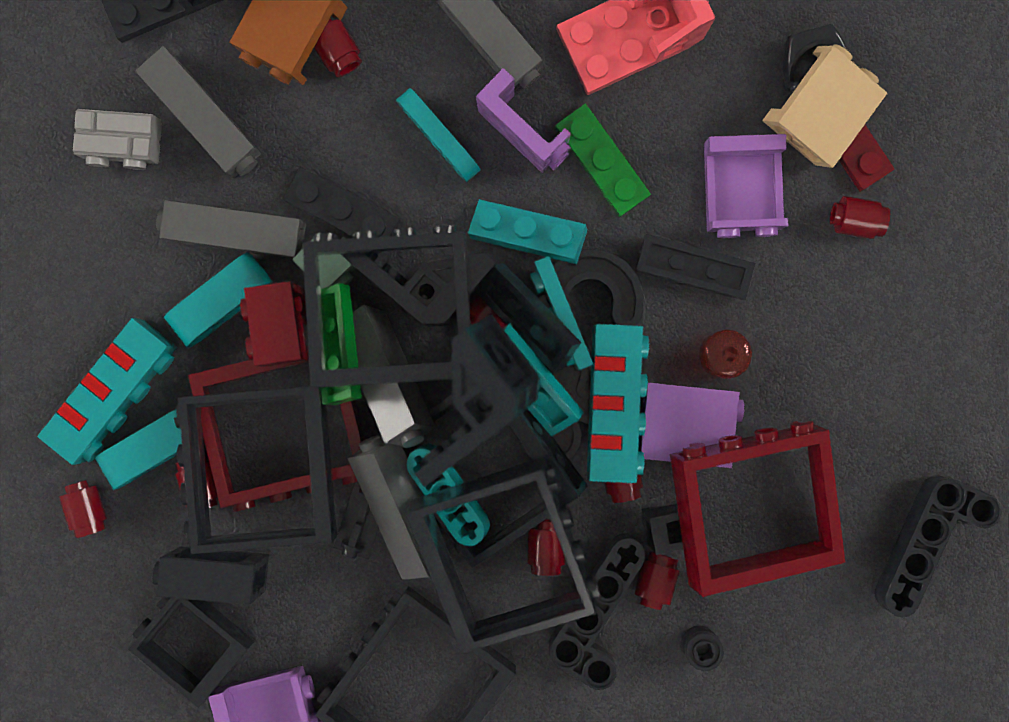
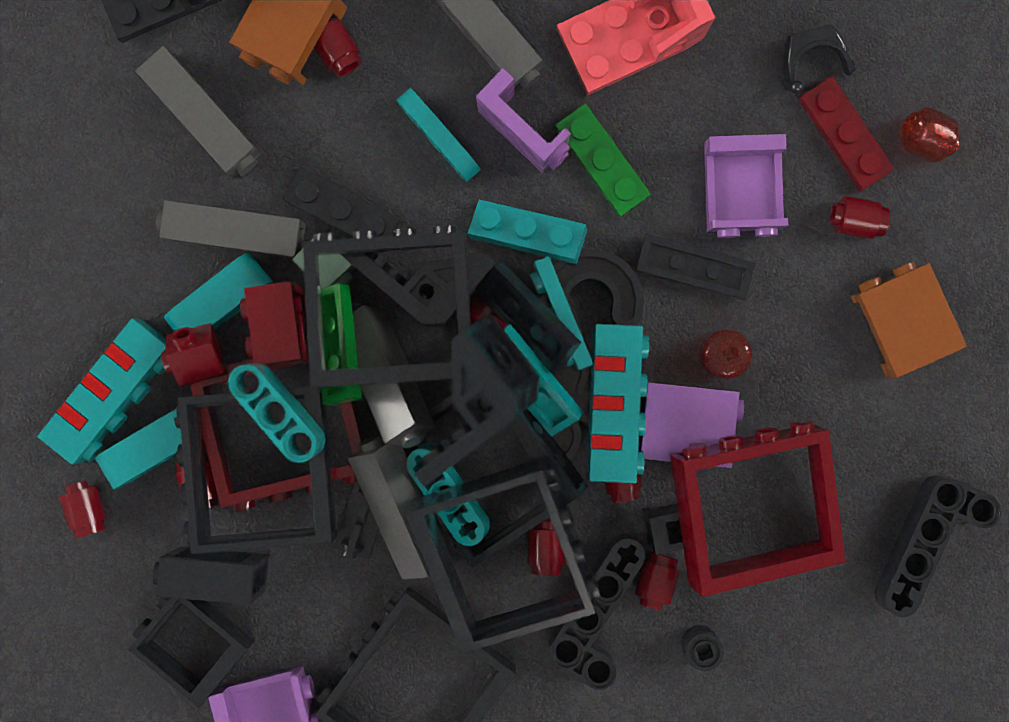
(117, 137): light grey brick -> none
(193, 354): none -> dark red brick
(259, 404): none -> teal beam
(827, 106): tan panel -> none
(909, 319): none -> dark orange panel
(930, 135): none -> clear red head

